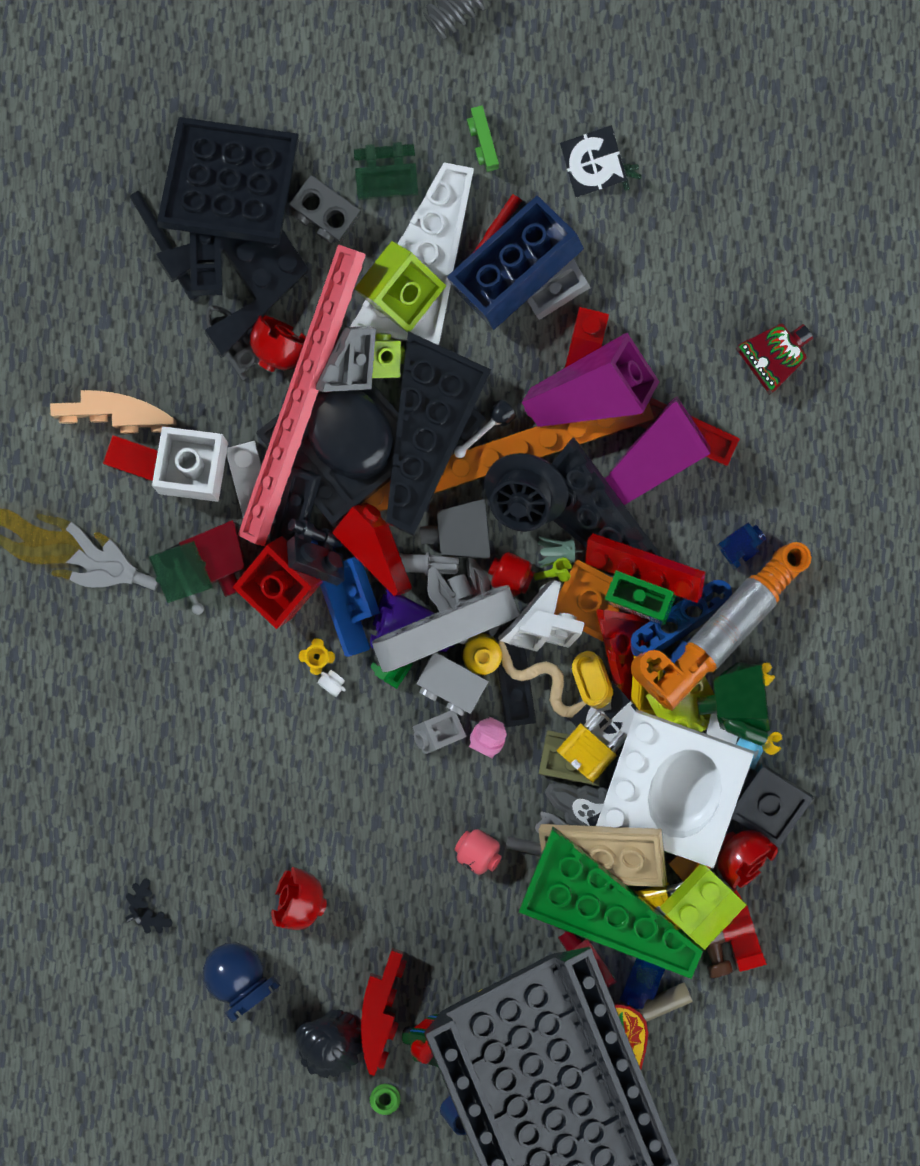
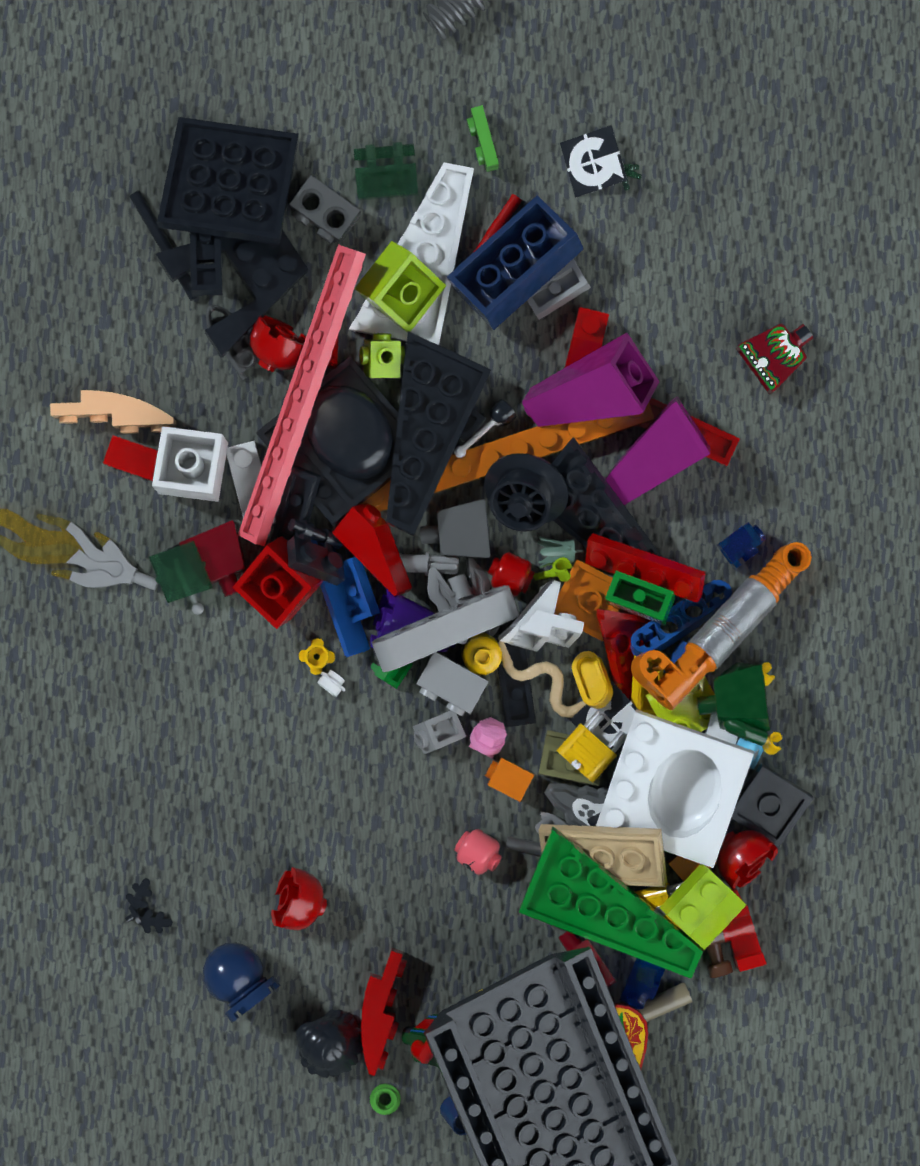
(350, 361): dark grey wing -> none
(509, 778): none -> orange brick

